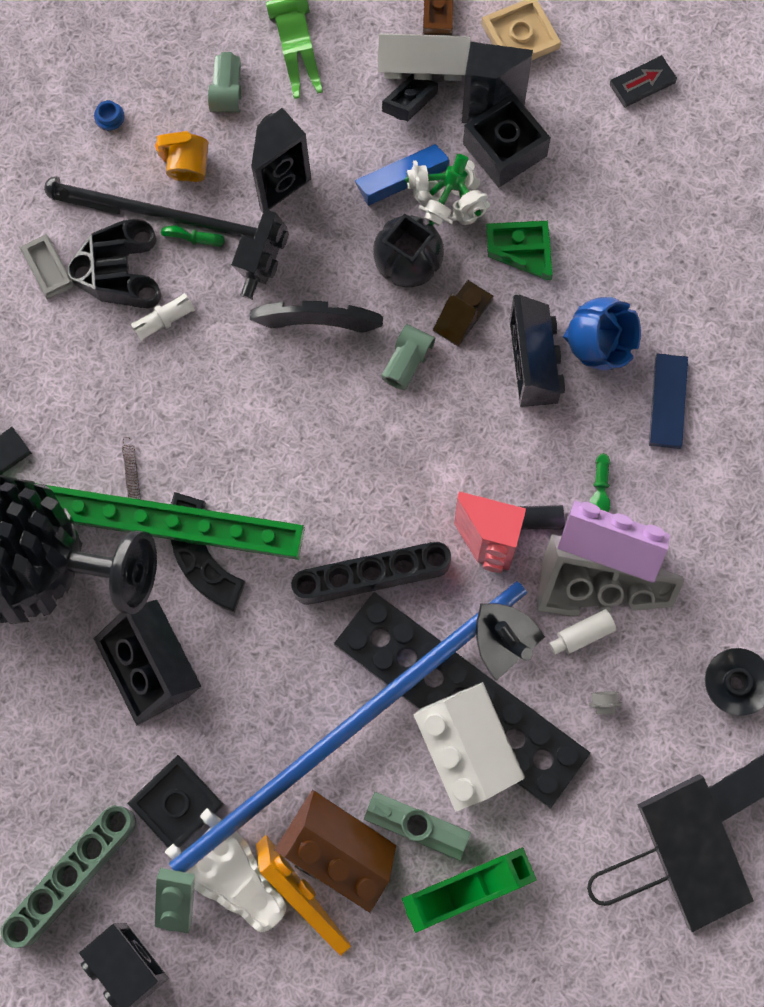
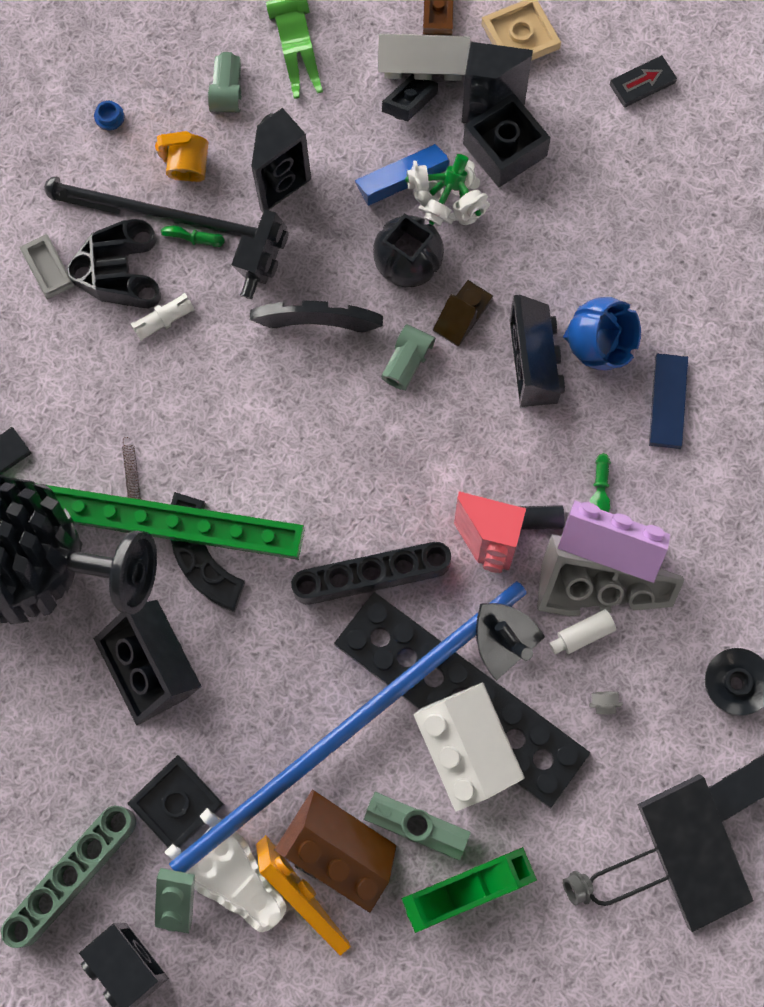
(521, 246): green wing -> none
(581, 885): none -> dark grey plate

